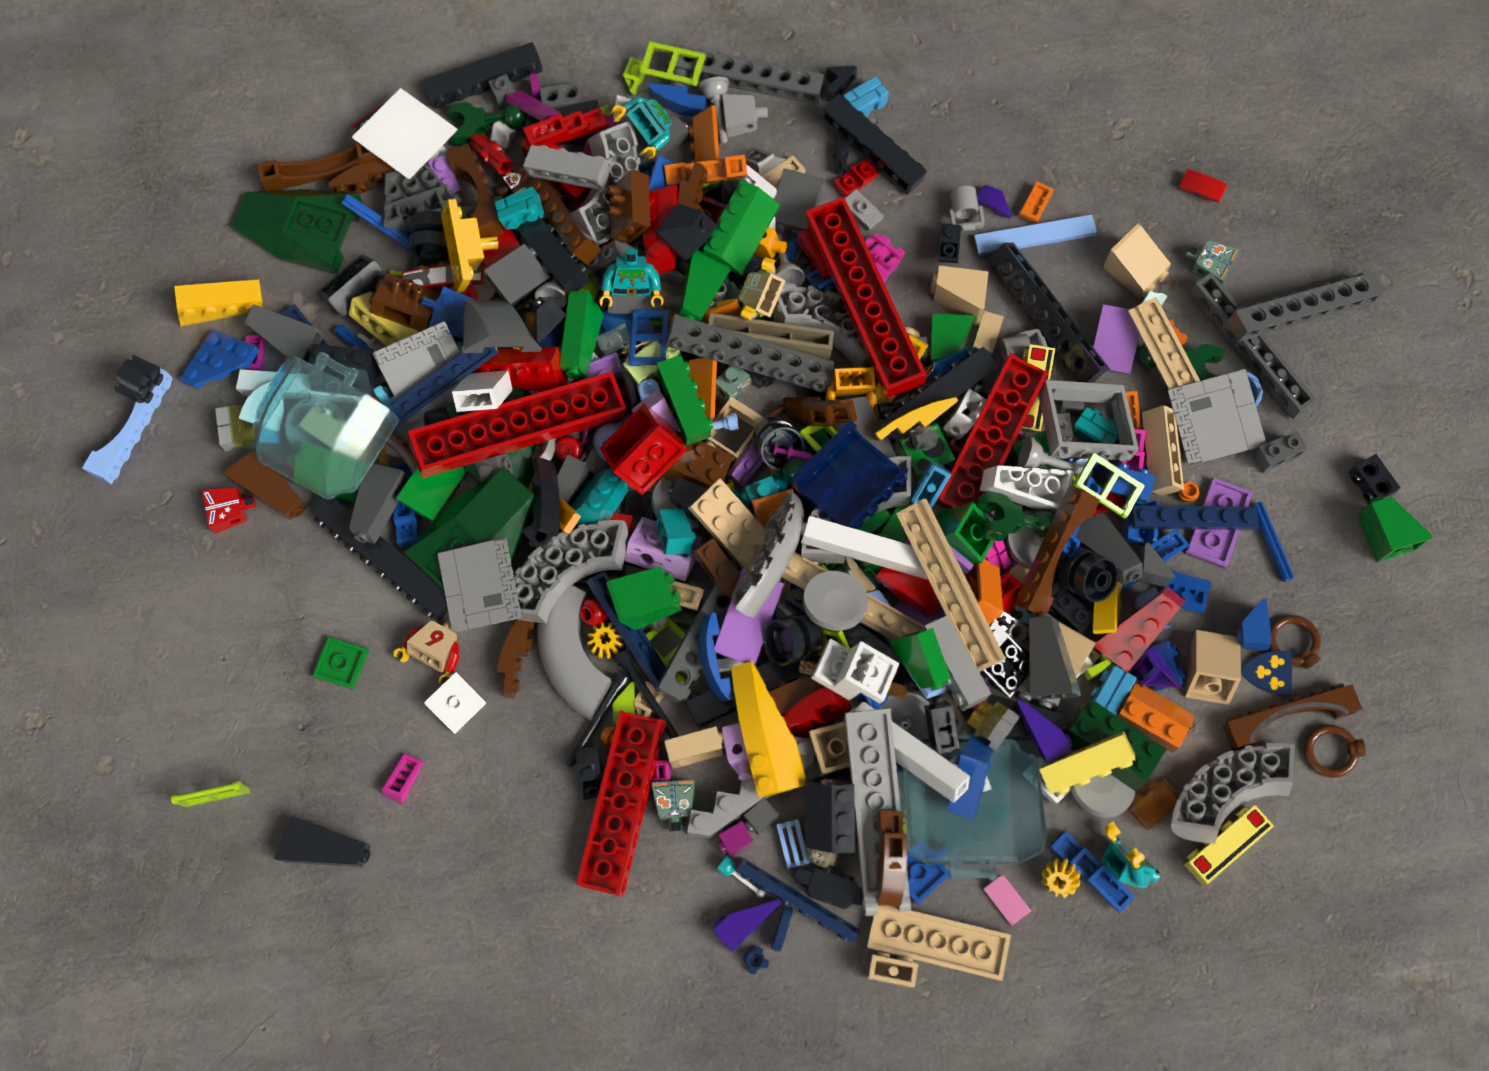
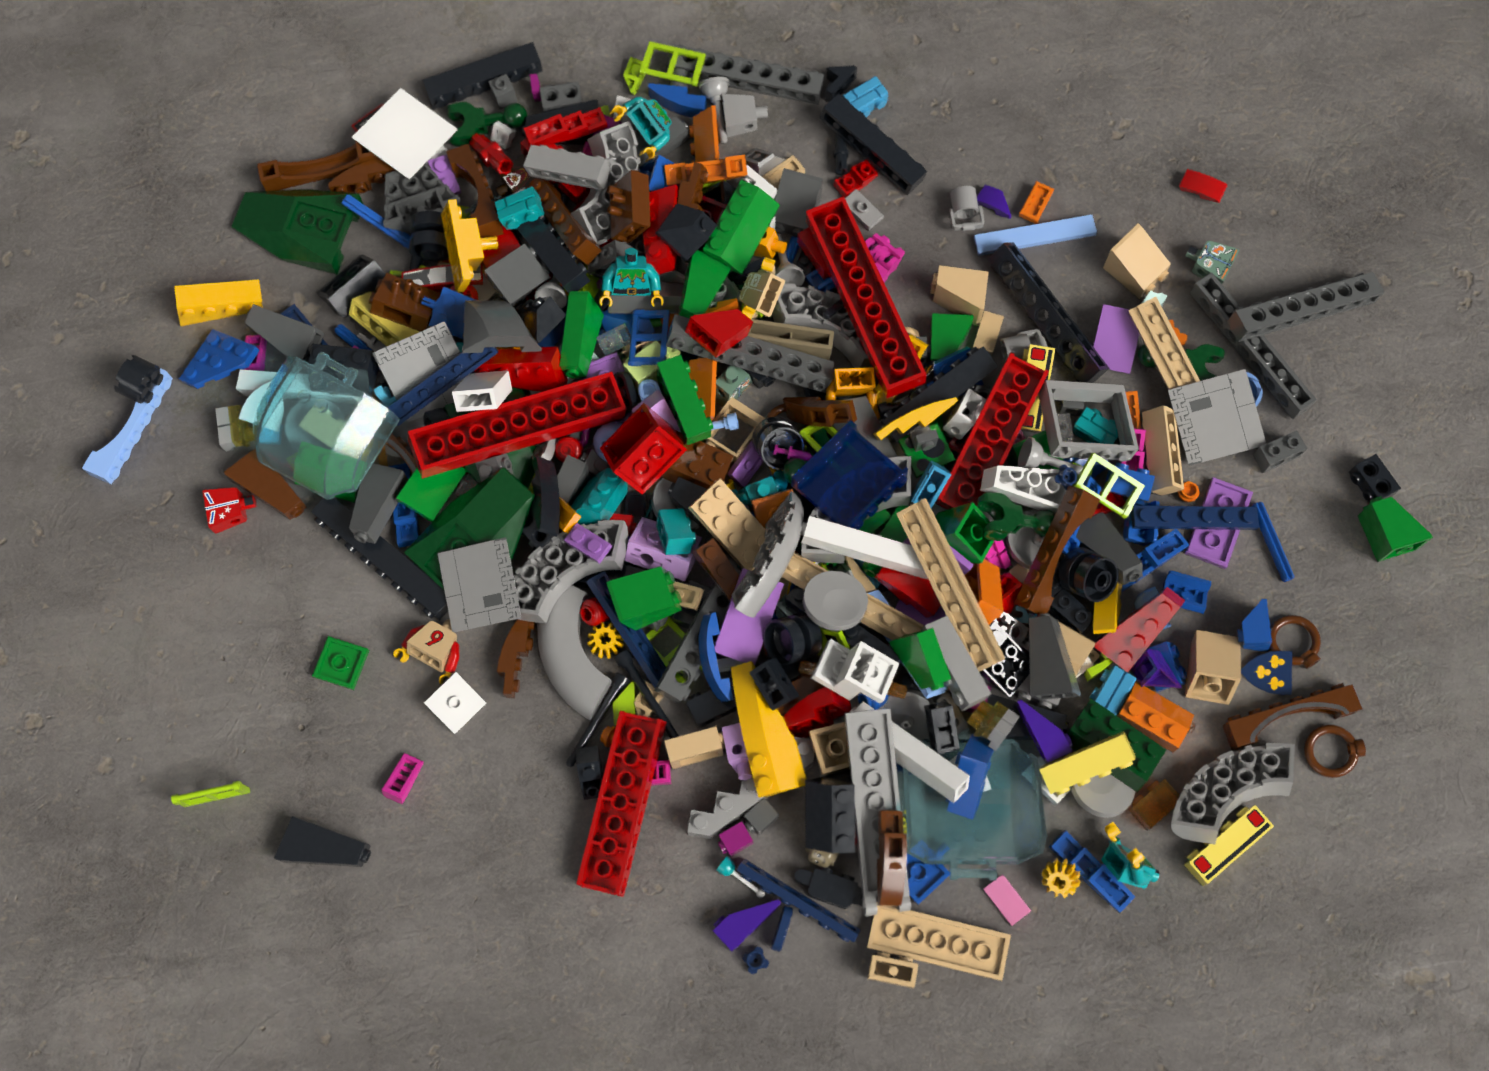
(531, 105): magenta tile -> none
(588, 543): none -> medium lavender plate
(674, 802): sand green torso -> none
(719, 330): none -> red slope
(774, 684): none -> black brick
(788, 825): light blue tile -> none
(949, 243): black slope -> none
(1070, 473): none -> dark blue plate
(1154, 568): dark grey slope -> none

